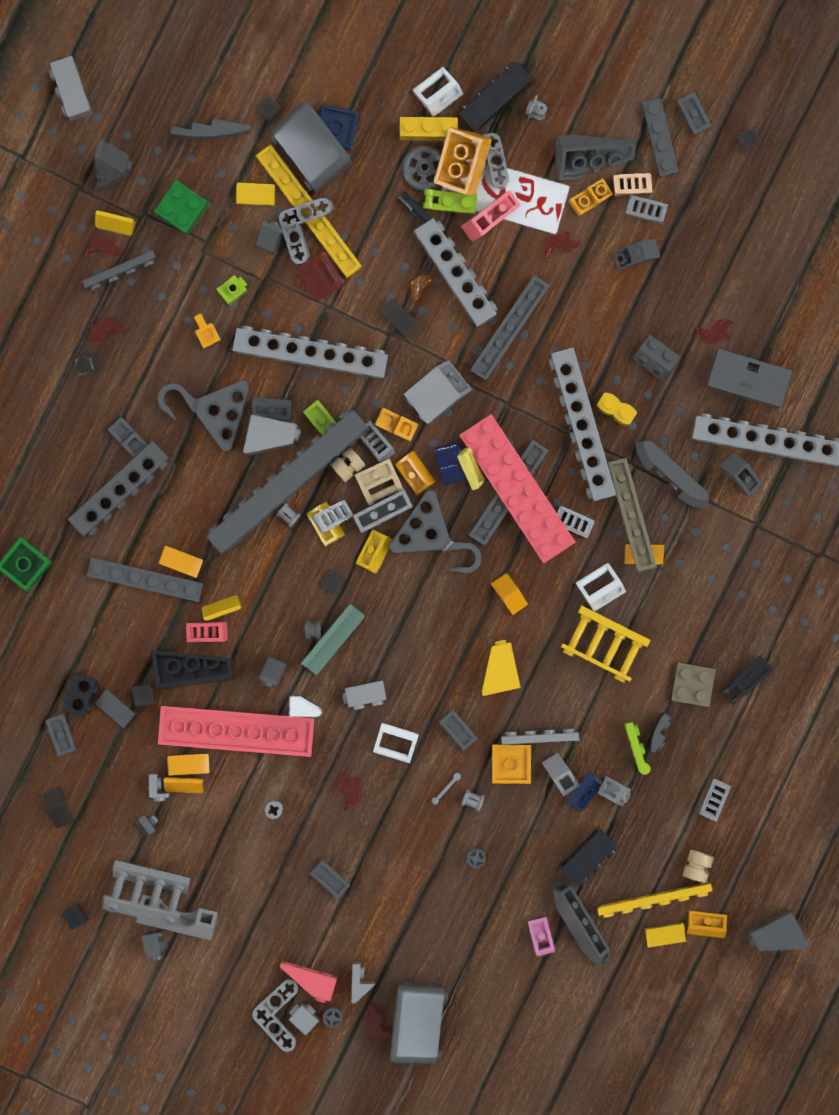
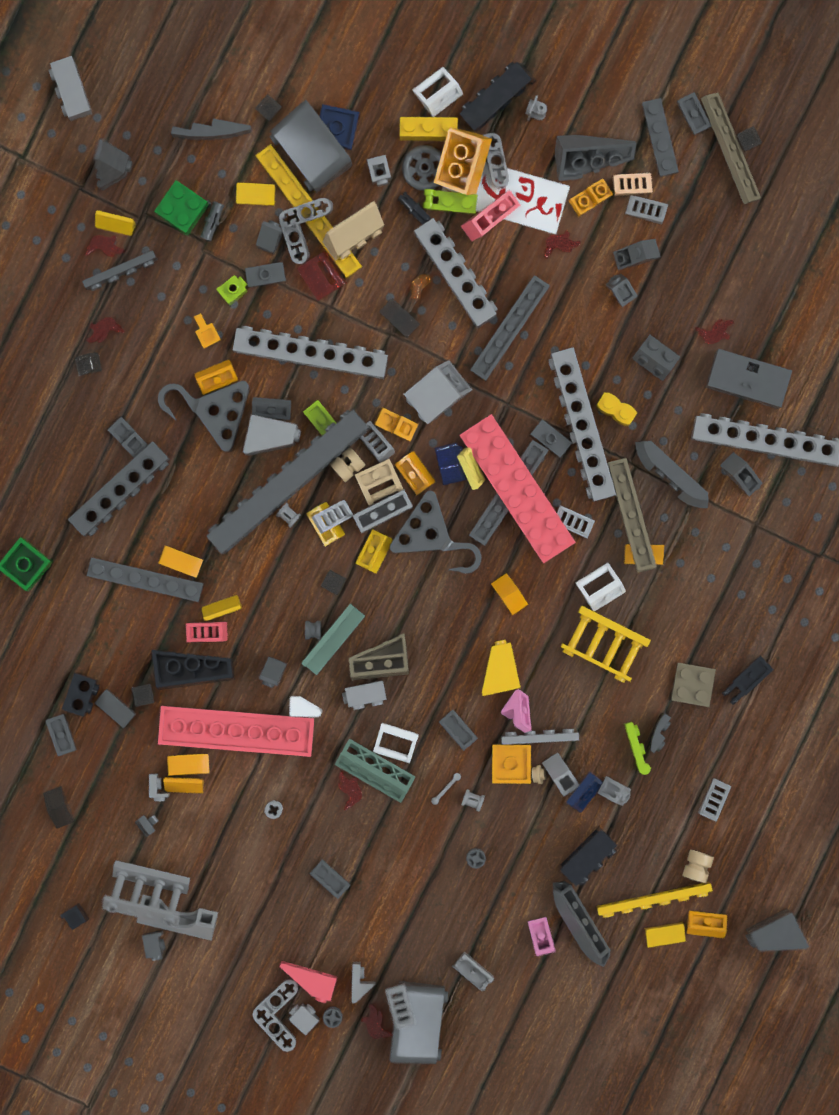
(212, 221): none -> dark grey pin
(216, 377): none -> light orange slope
(265, 274): none -> dark grey plate
(354, 232): none -> tan slope
(373, 773): none -> sand green fence
(379, 163): none -> light grey brick
(381, 661): none -> dark tan wedge
(400, 1024): none -> light grey slope
(473, 971): none -> light grey hinge
(518, 710): none -> bright pink slope
(538, 774): none -> tan plate
(551, 438): none -> dark grey plate
(621, 289): none -> dark grey bracket
(730, 148): none -> dark tan plate

